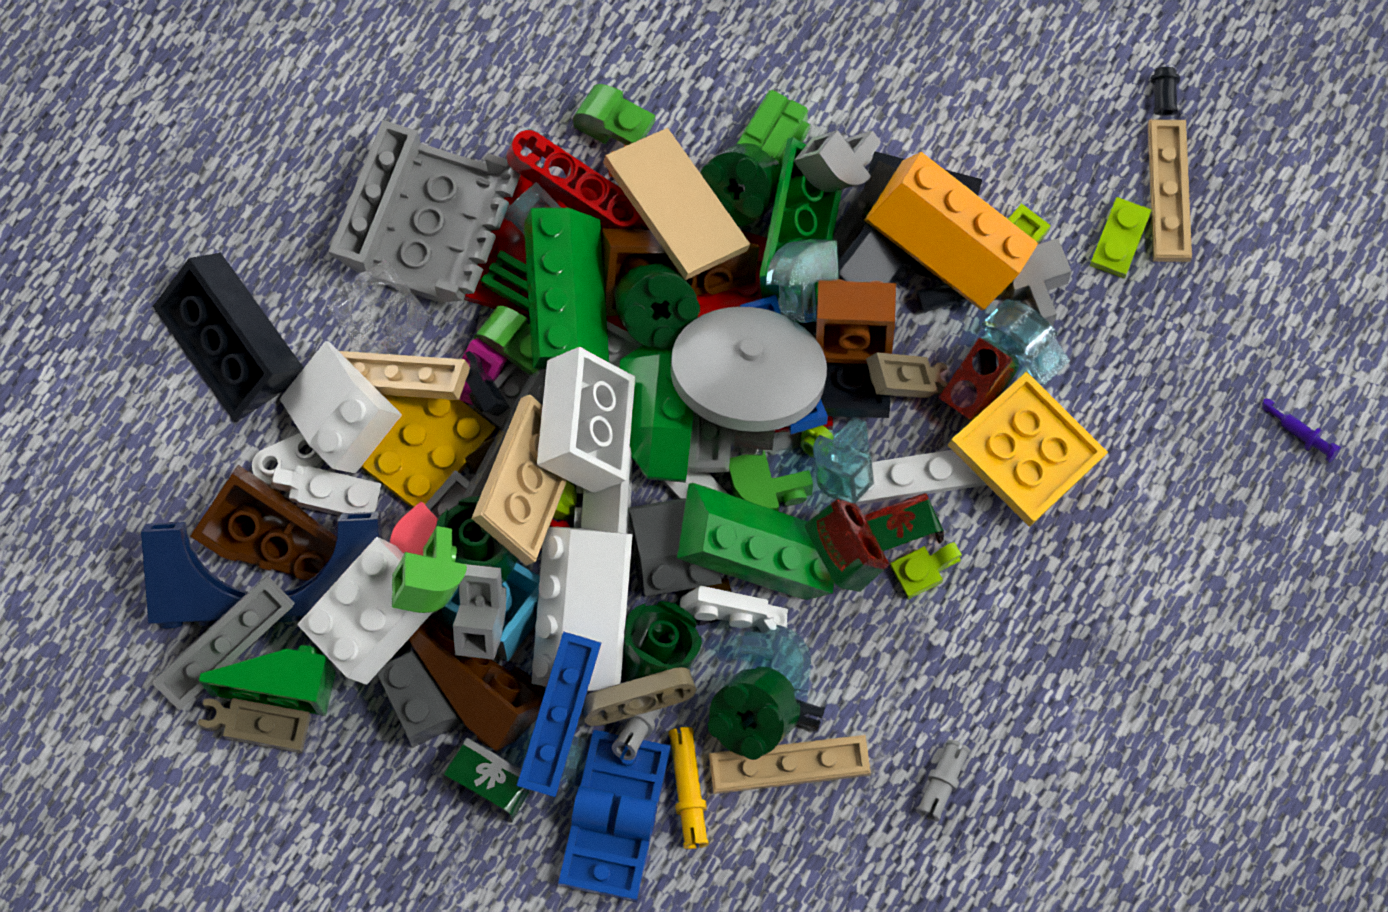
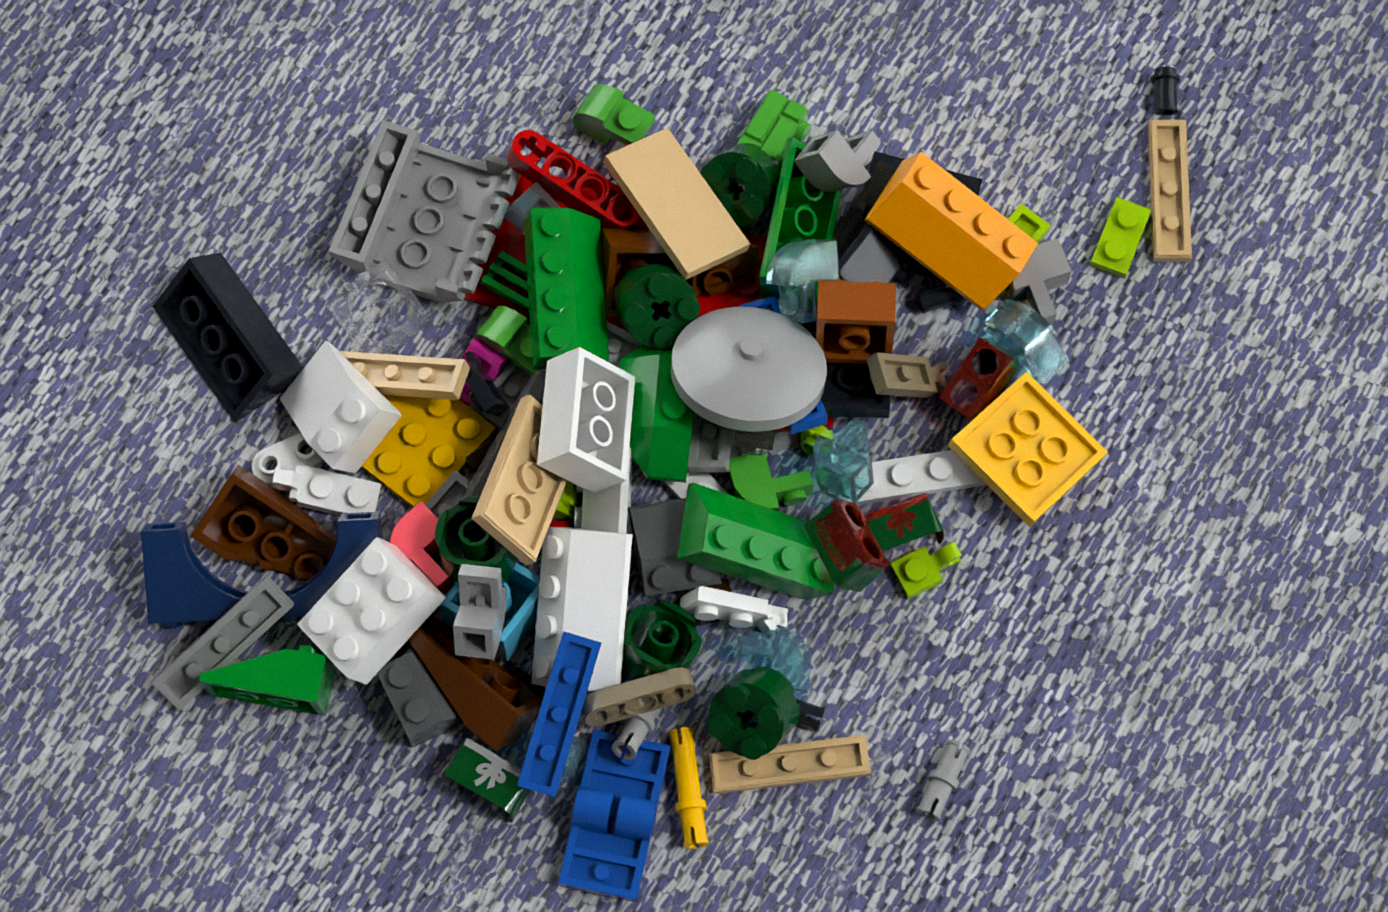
(259, 724): dark tan plate -> none
(428, 580): bright green brick -> none
(1303, 432): dark purple piece -> none

